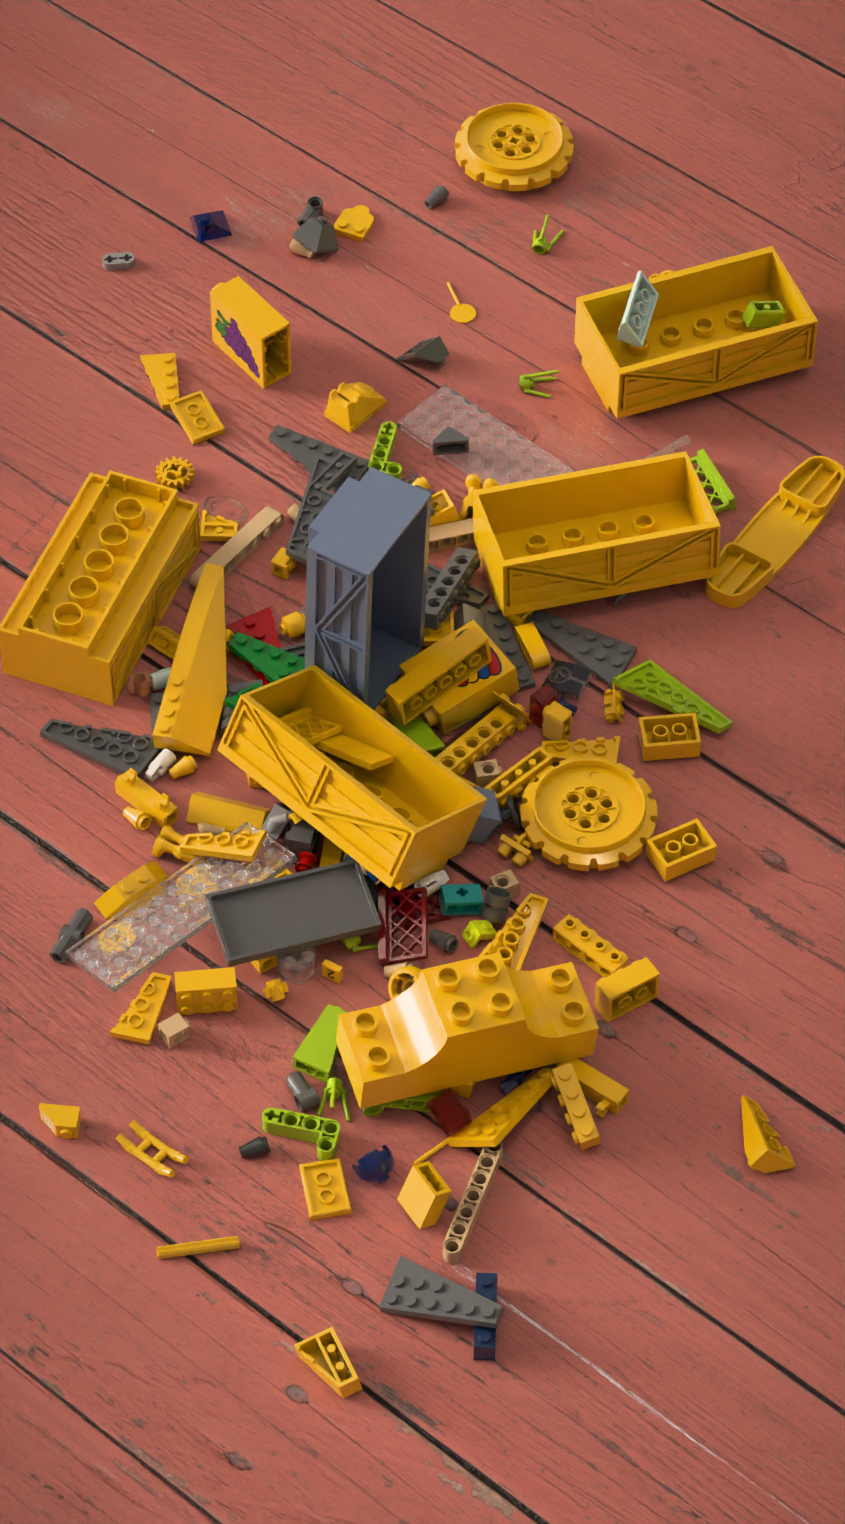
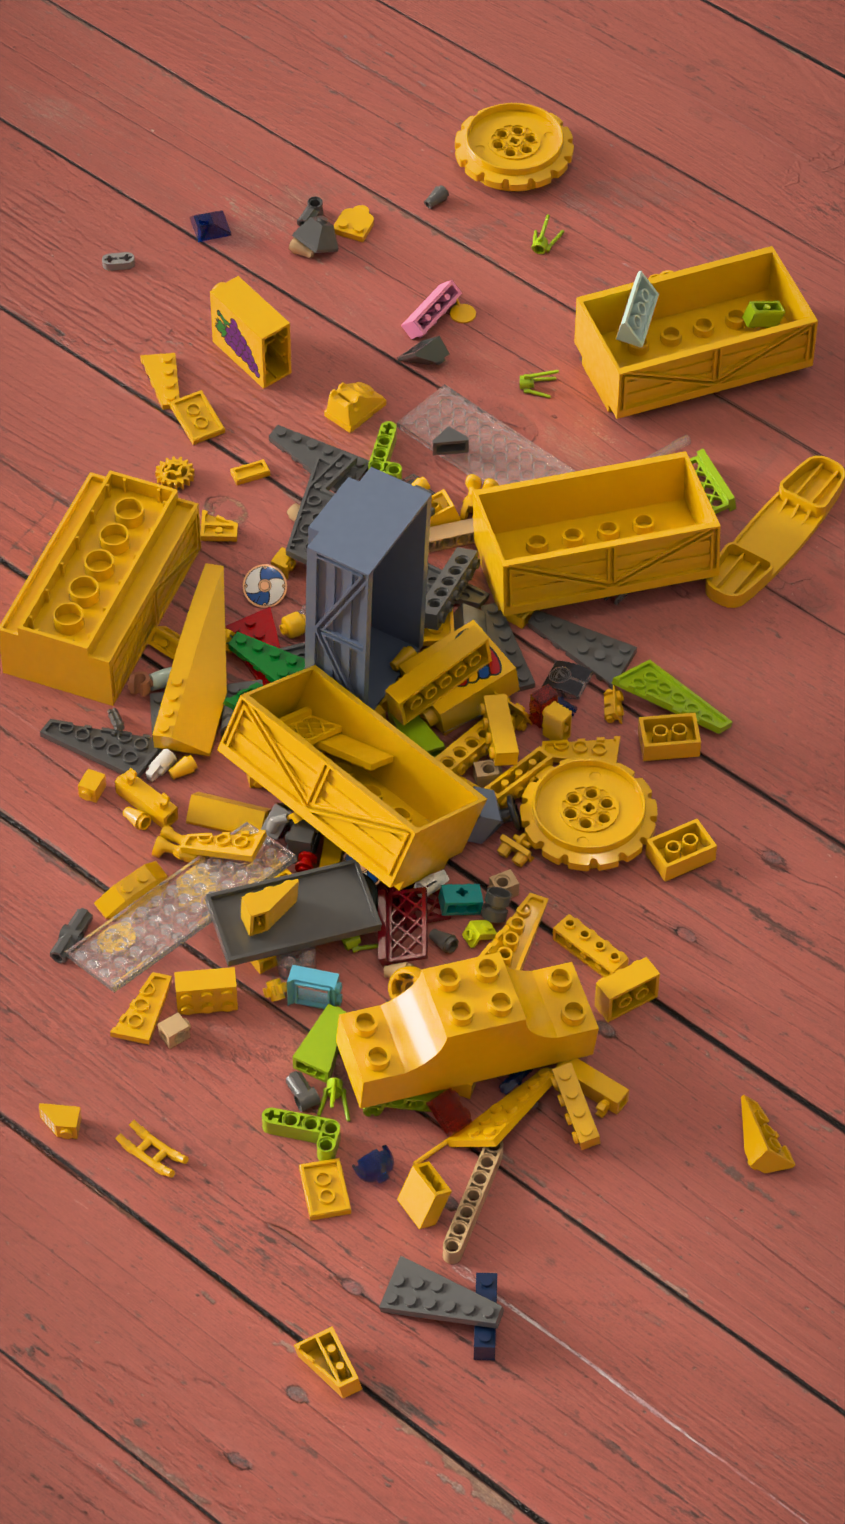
(92, 785): none -> yellow brick
(116, 719): none -> dark grey axle
(198, 1247): yellow axle -> none
(209, 828): tan cone -> none
(243, 542): tan beam -> none
(250, 472): none -> yellow tile
(256, 1147): pearl dark grey cone -> none
(264, 586): none -> shield
(267, 906): none -> yellow slope
(313, 987): none -> medium azure window
(332, 971): yellow tile -> none
(404, 654): none -> yellow cone
(431, 309): none -> bright pink brick
(499, 729): none -> yellow brick
(532, 645): yellow beam -> none

